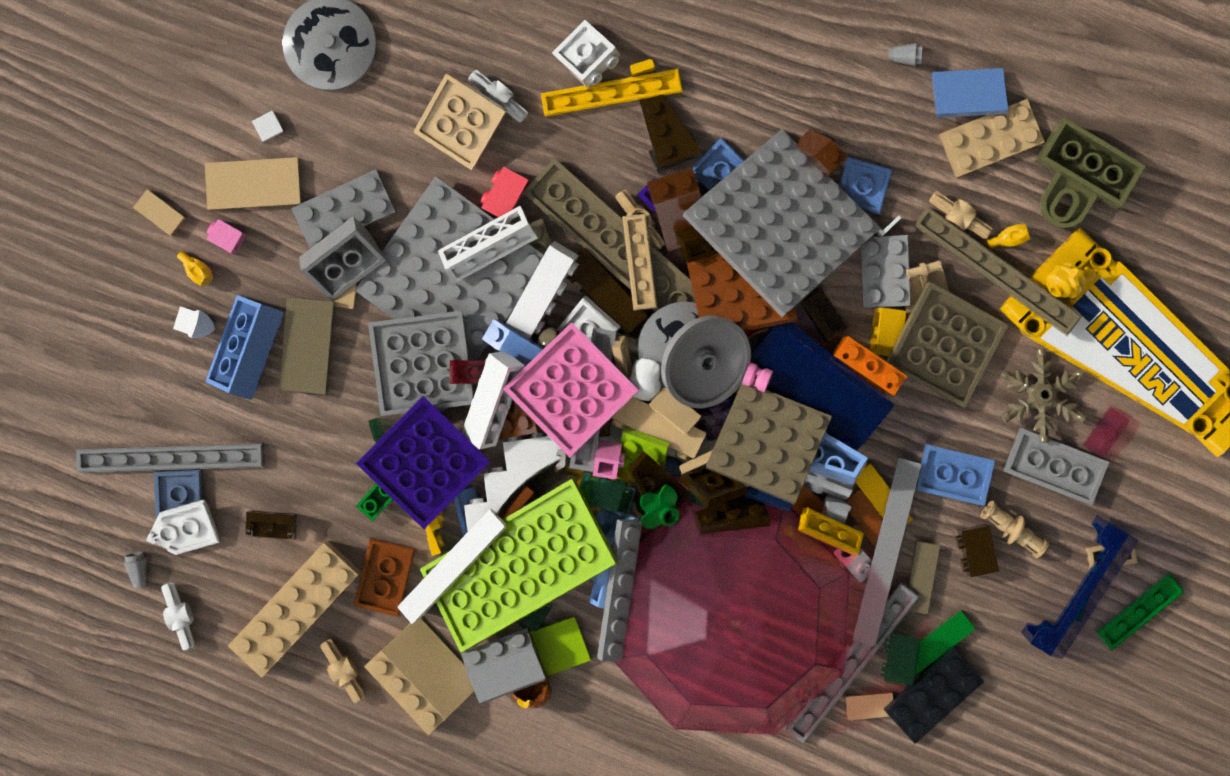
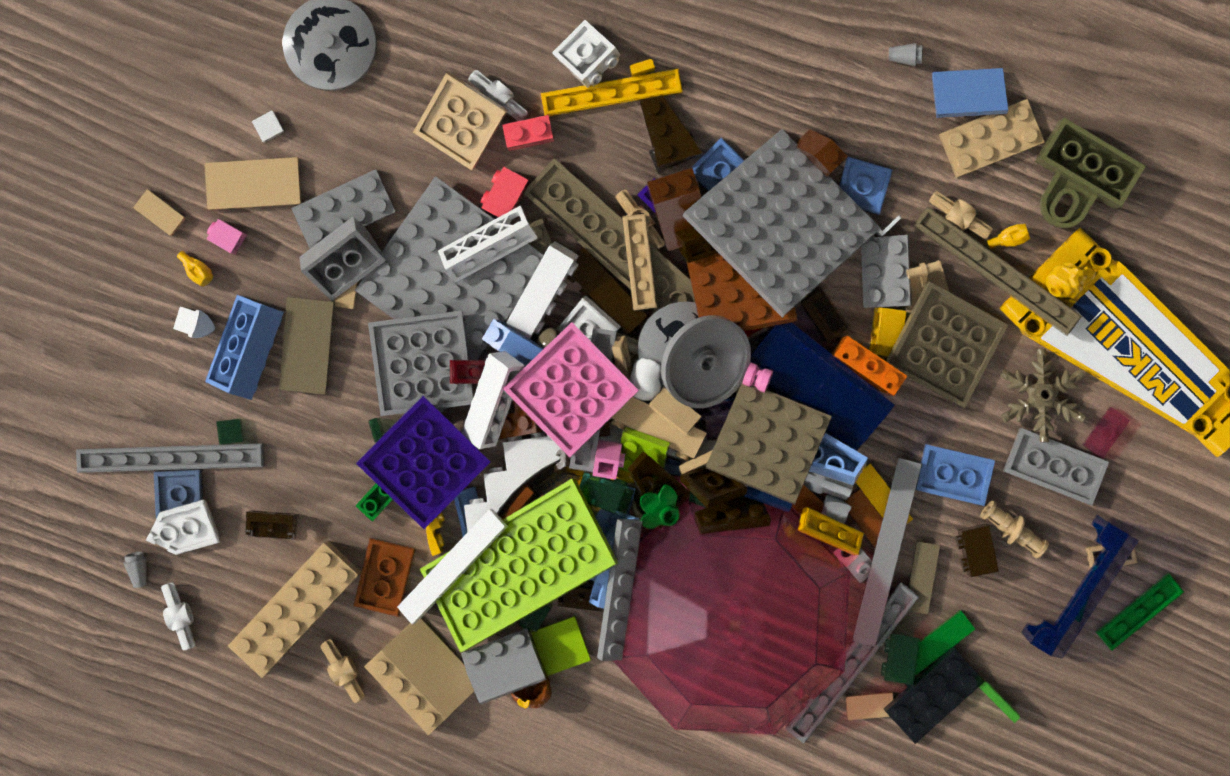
(230, 431): none -> clear green tile
(528, 133): none -> coral brick
(578, 599): none -> dark brown hinge
(1000, 702): none -> bright green tile

